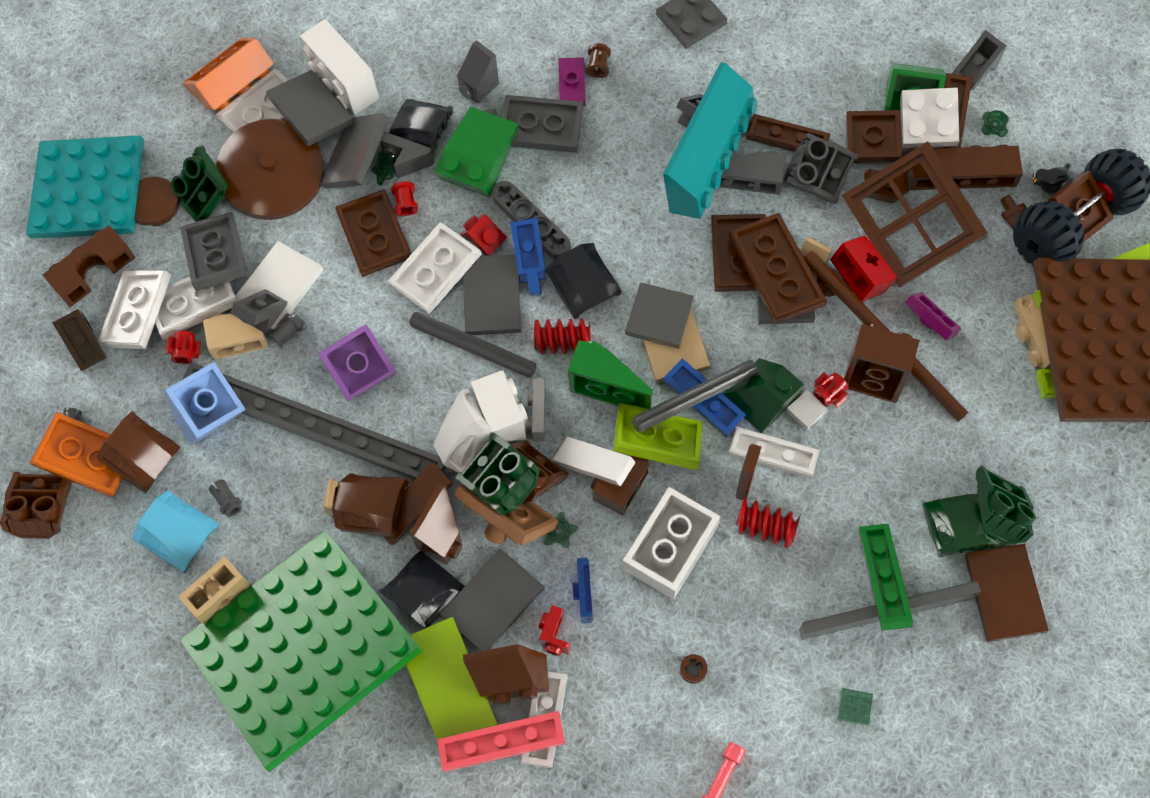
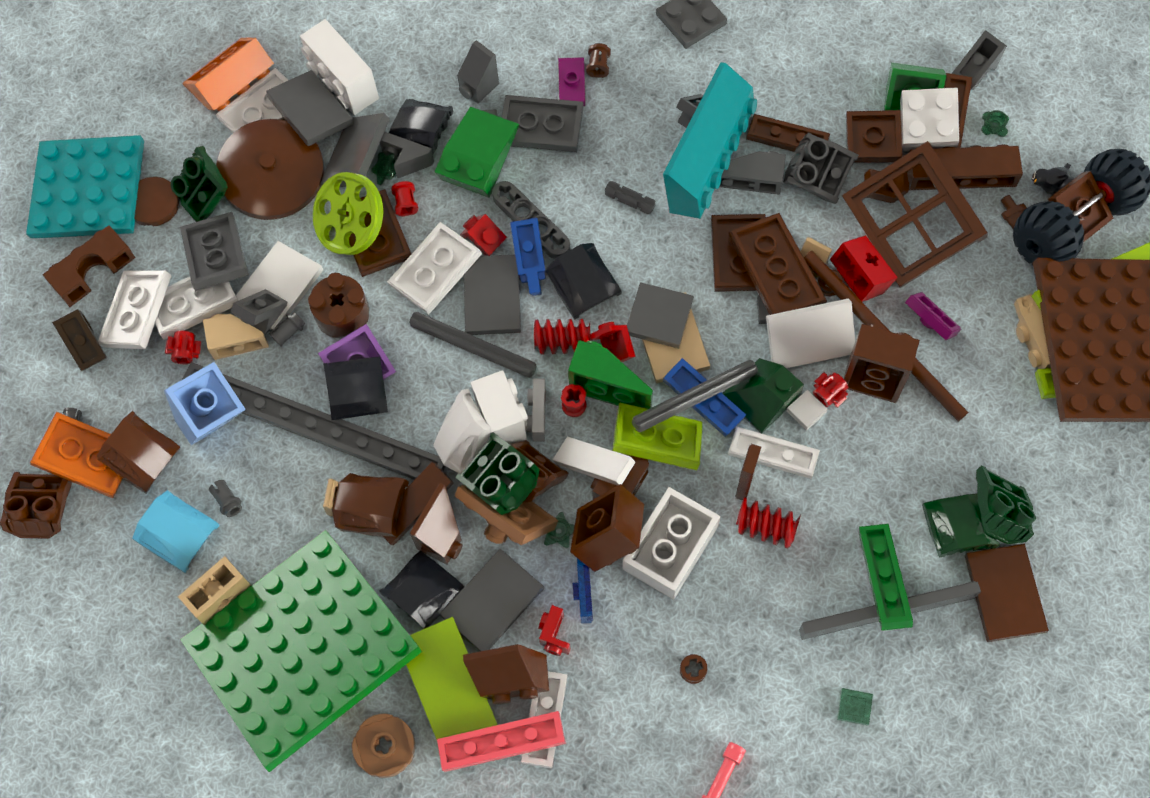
(339, 305): none -> reddish brown brick
(355, 388): none -> black slope
(357, 211): none -> lime wedge
(368, 737): none -> medium nougat plate
(571, 408): none -> red bush
(607, 528): none -> reddish brown brick
(615, 339): none -> red bracket
(630, 197): none -> dark grey axle
(811, 333): none -> white tile

